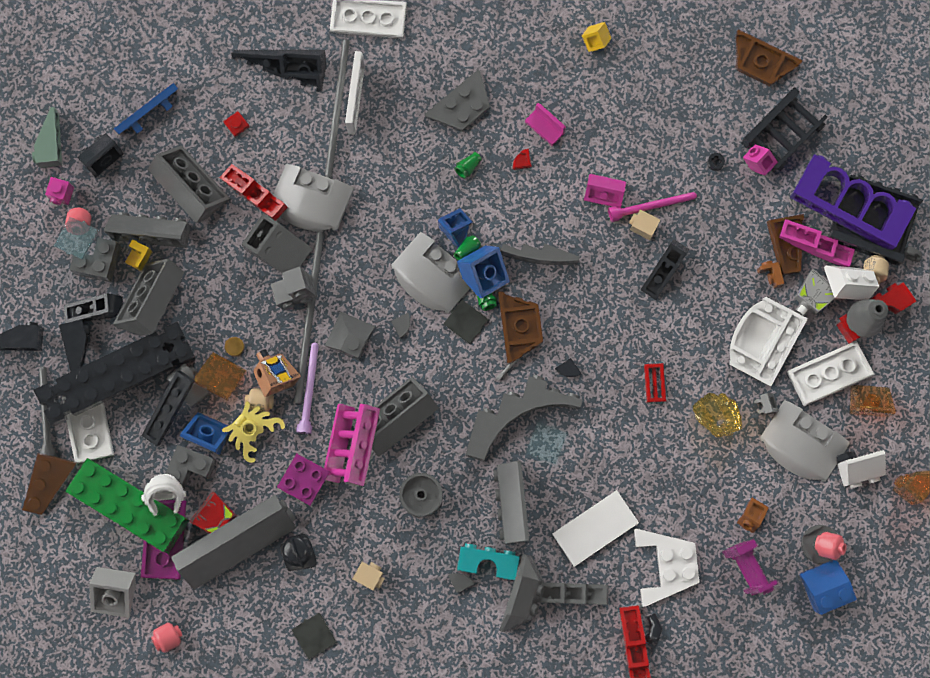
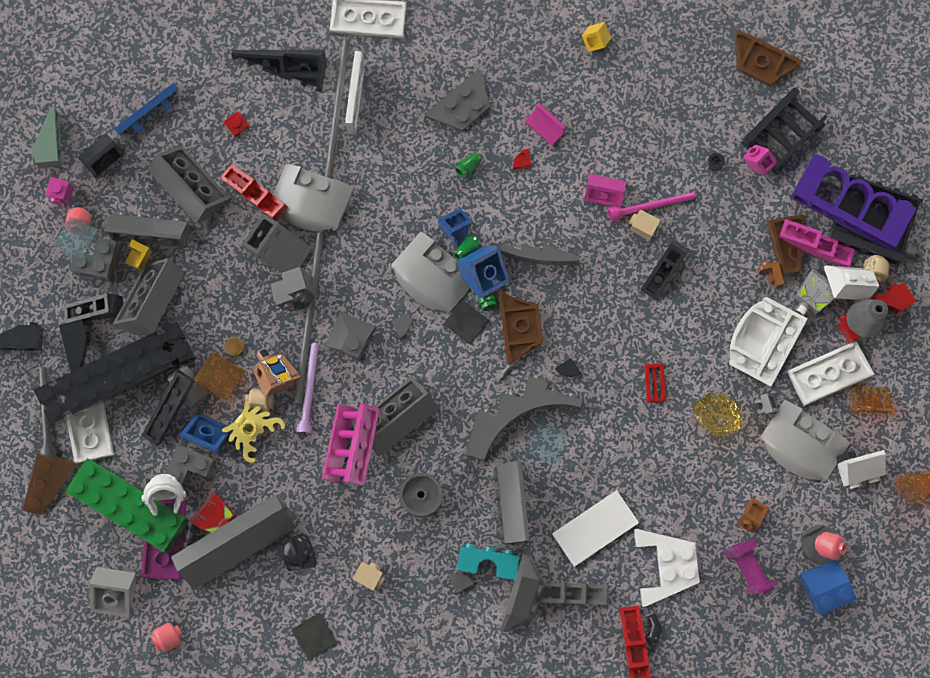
(303, 479): magenta hinge -> none

